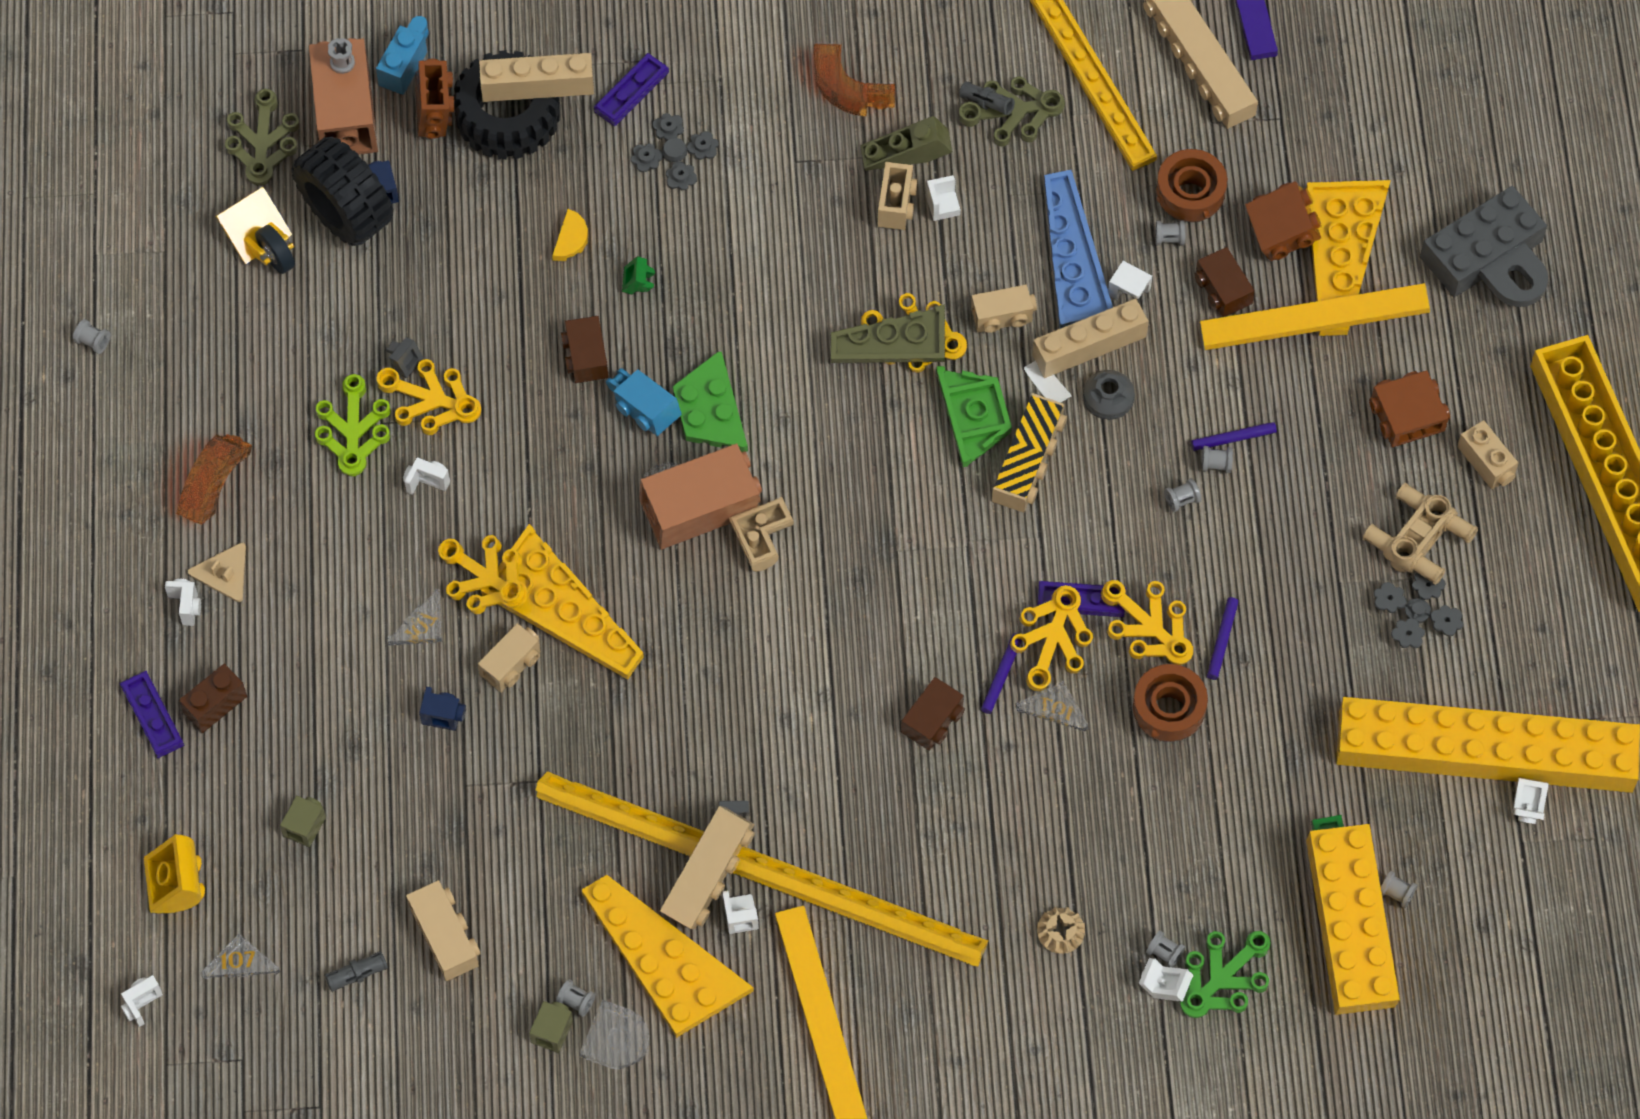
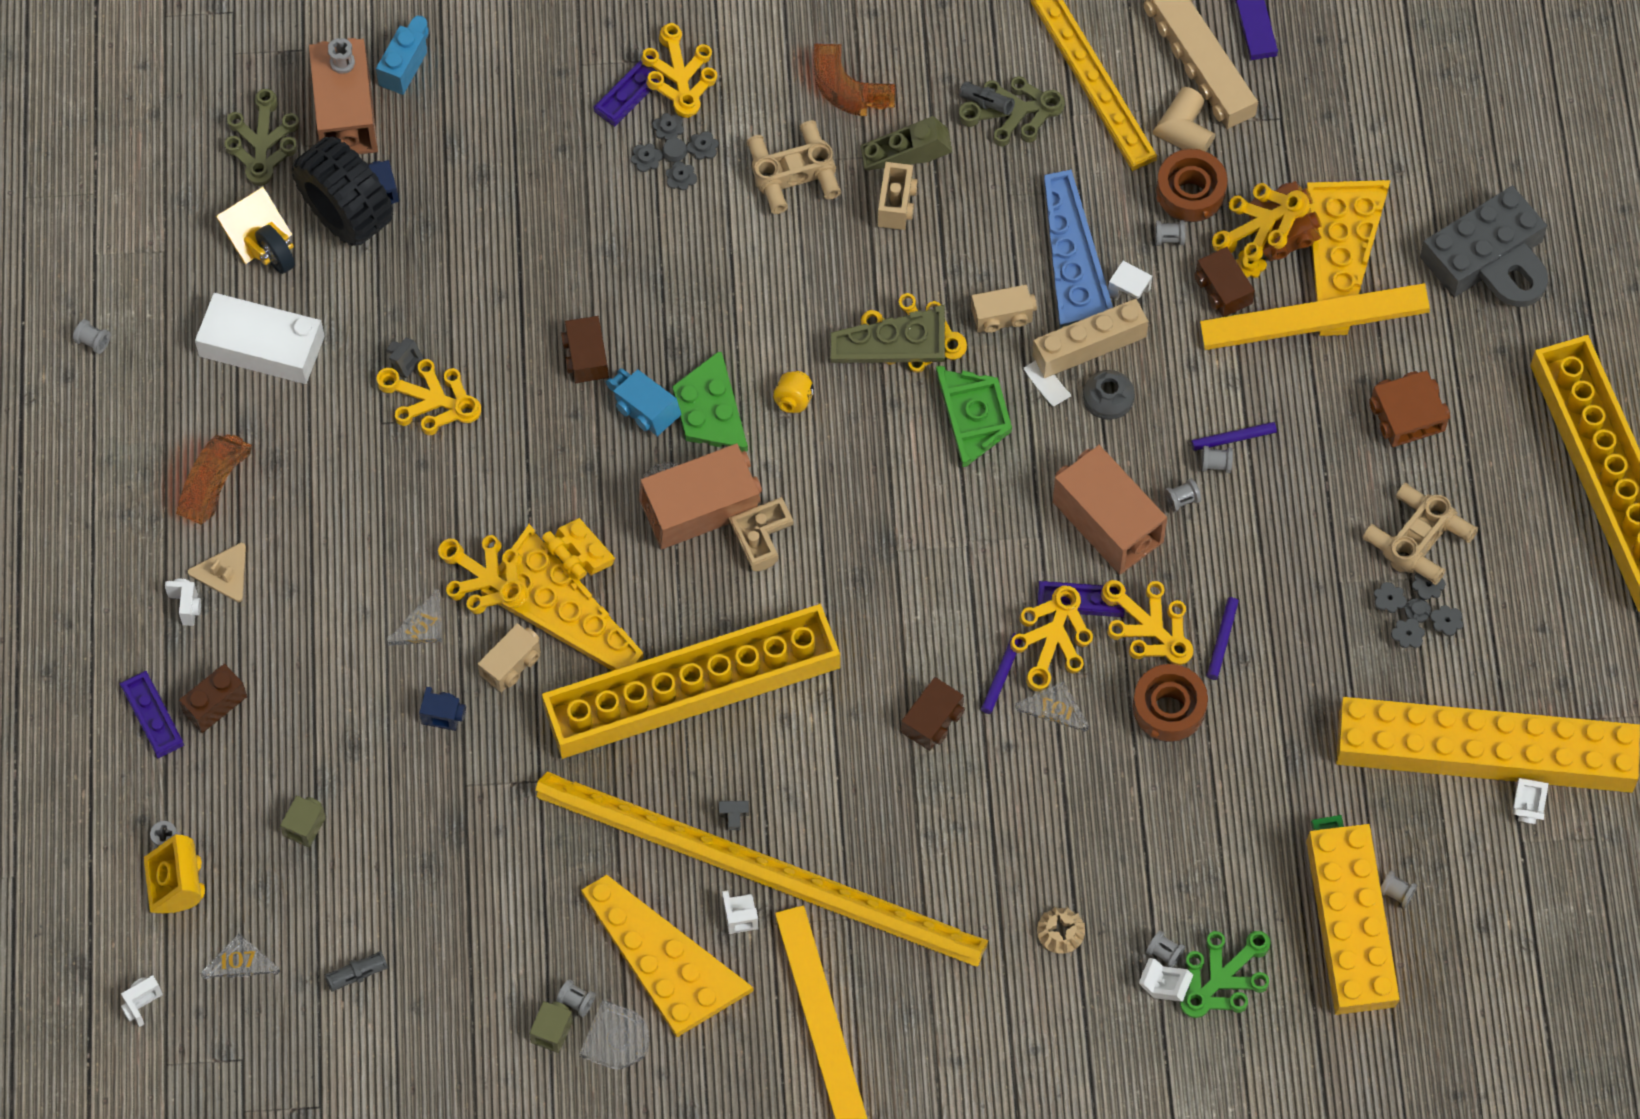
(158, 832): none -> light grey bush
(259, 338): none -> white brick
(353, 428): lime plant -> none
(431, 473): white bracket -> none
(433, 98): dark orange brick -> none
(443, 930): tan brick -> none
(501, 135): black tyre -> none
(536, 77): tan brick -> none
(572, 237): yellow tile -> none
(586, 548): none -> yellow plate
(635, 276): green tile -> none
(679, 73): none -> yellow plant
(691, 681): none -> yellow brick
(708, 867): tan brick -> none
(793, 167): none -> tan piece
(793, 390): none -> yellow head
(942, 198): white panel -> none
(1028, 453): brick -> none
(1109, 509): none -> nougat brick
(1178, 123): none -> tan brick
(1251, 269): none -> yellow plant
(1263, 220): none -> yellow plant
(1488, 455): tan brick -> none

